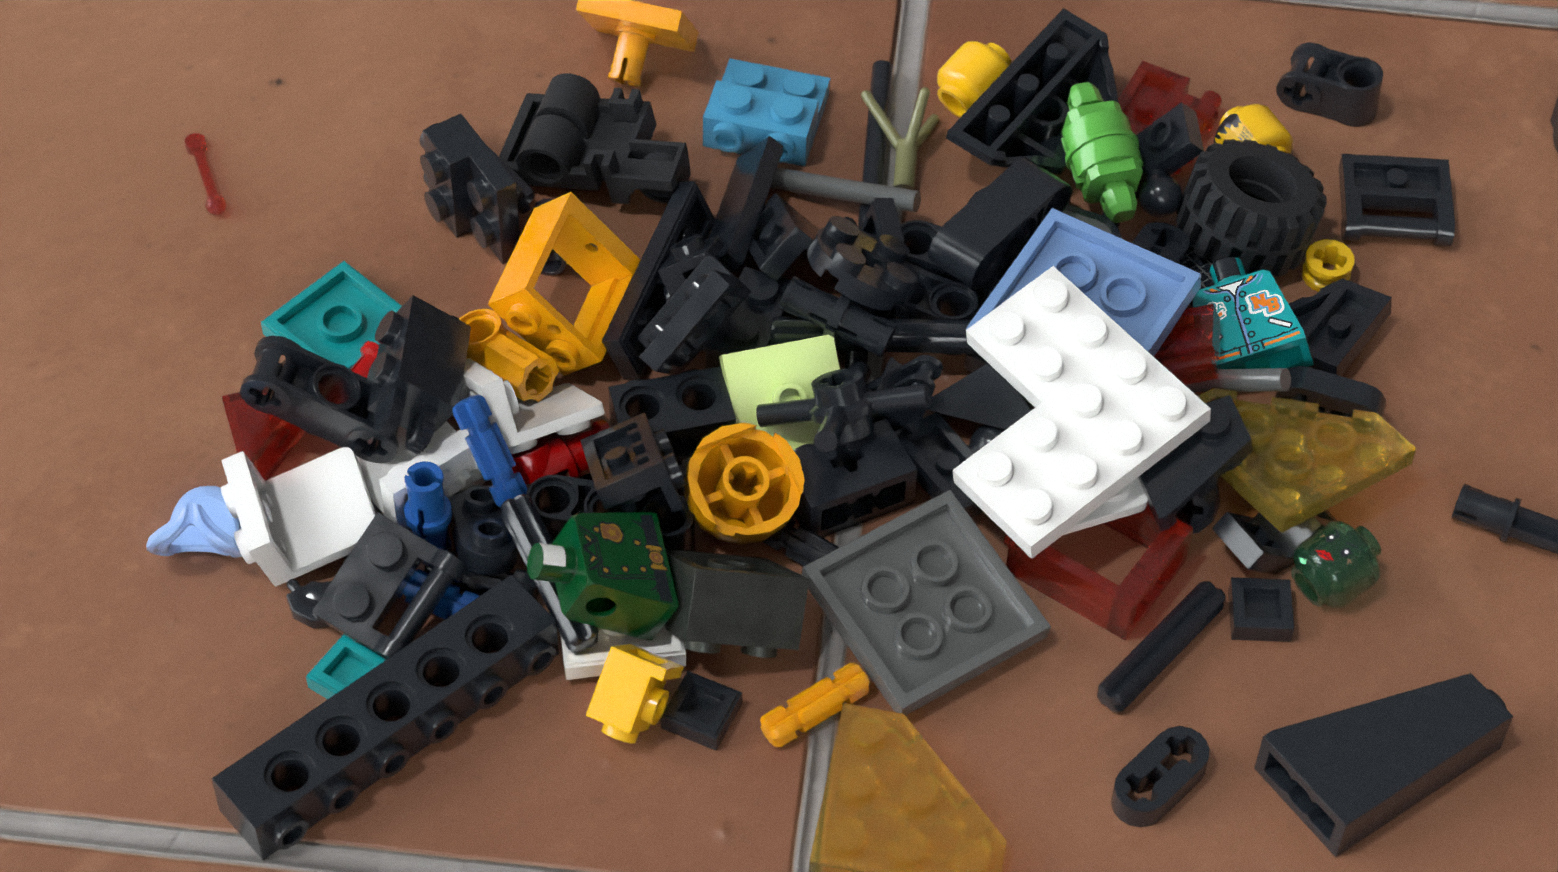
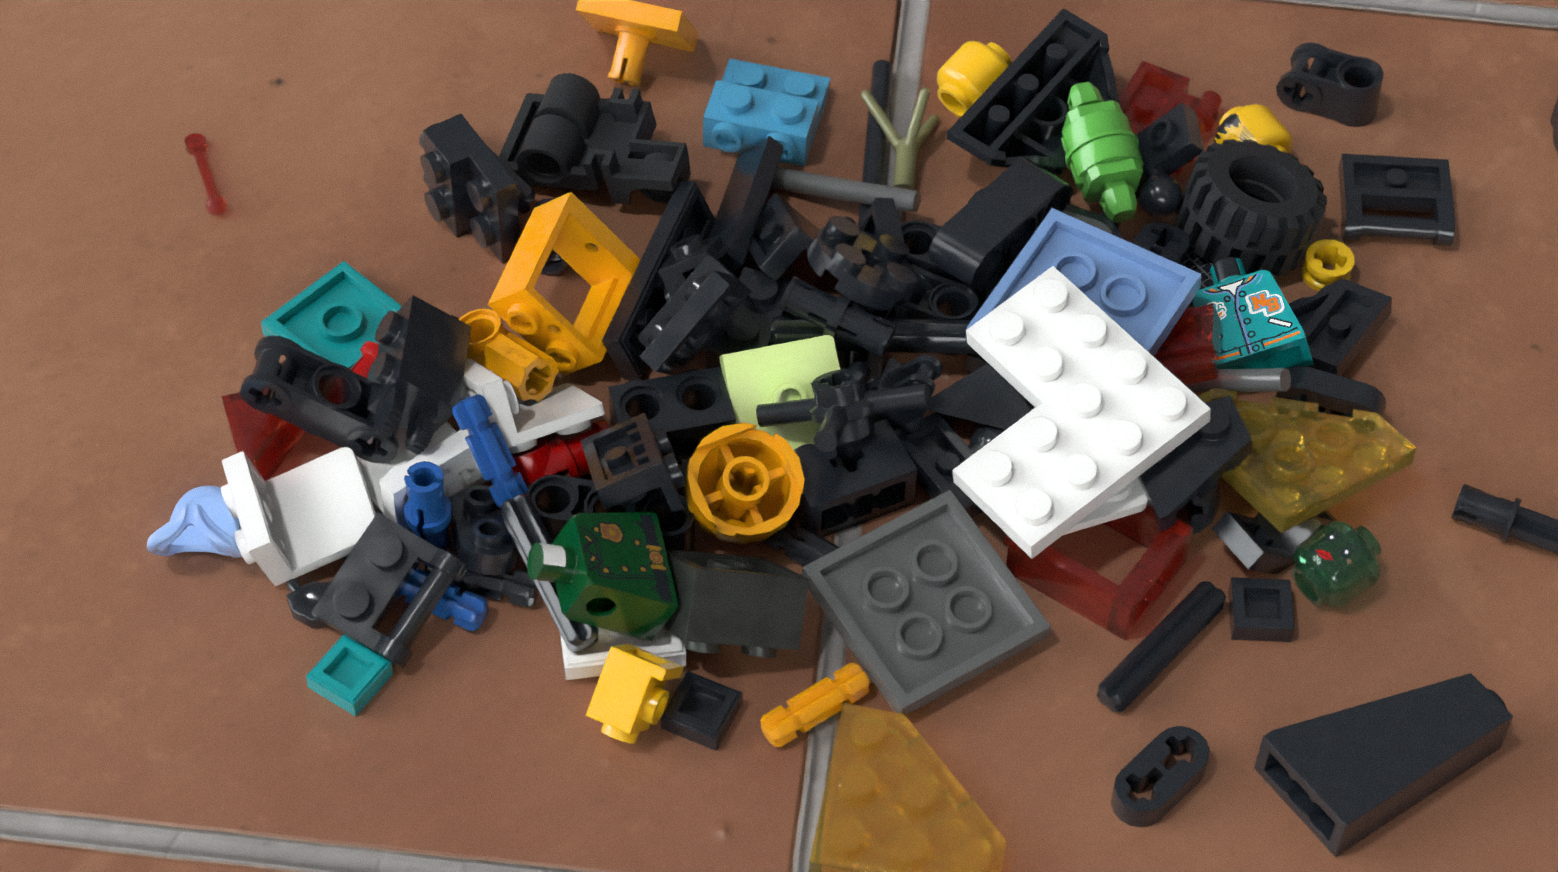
(355, 717): black brick -> none

